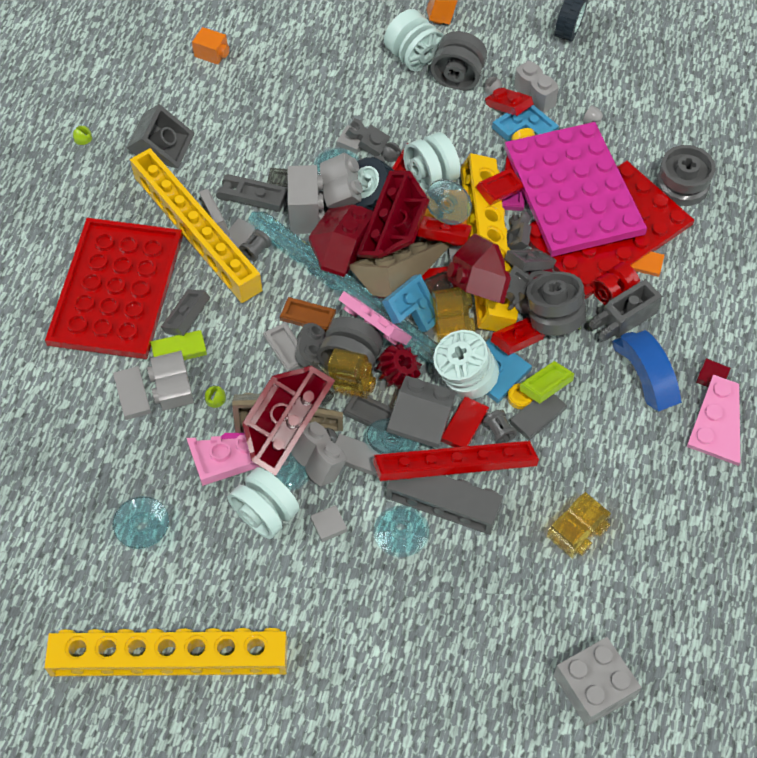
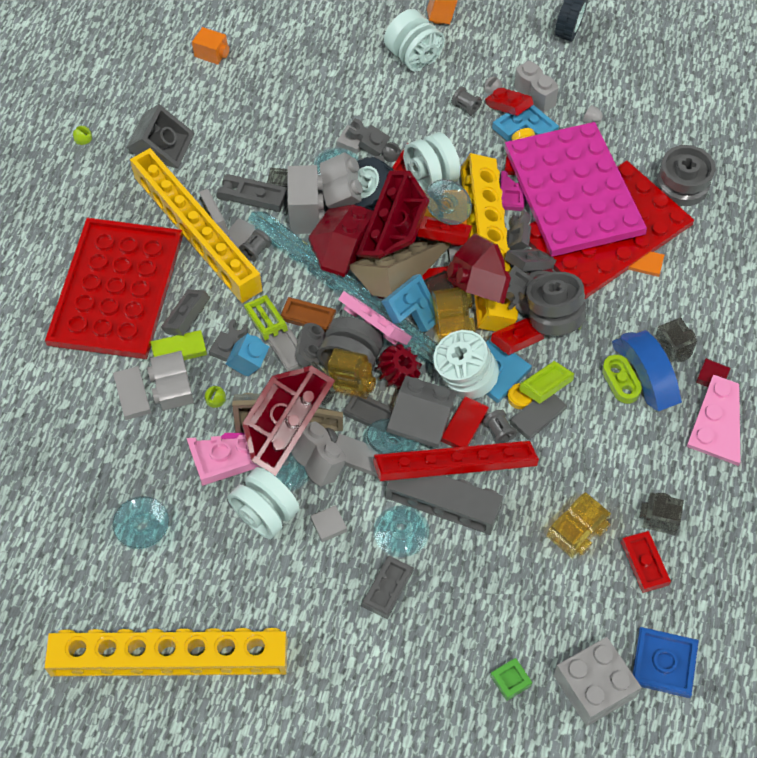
(224, 342): none -> dark grey plate
(247, 354): none -> dark azure brick
(271, 328): none -> lime tile
(387, 587): none -> dark grey plate
(459, 60): dark grey wheel -> none
(466, 100): none -> dark grey bush
(500, 186): red tile -> none
(511, 679): none -> bright green plate
(614, 282): red wheel -> none
(623, 380): none -> lime plate
(627, 310): dark grey hinge -> none
(645, 561): none -> red plate
(661, 513): none -> clear smoke brick
(665, 662): none -> blue tile
(676, 340): none -> clear smoke brick

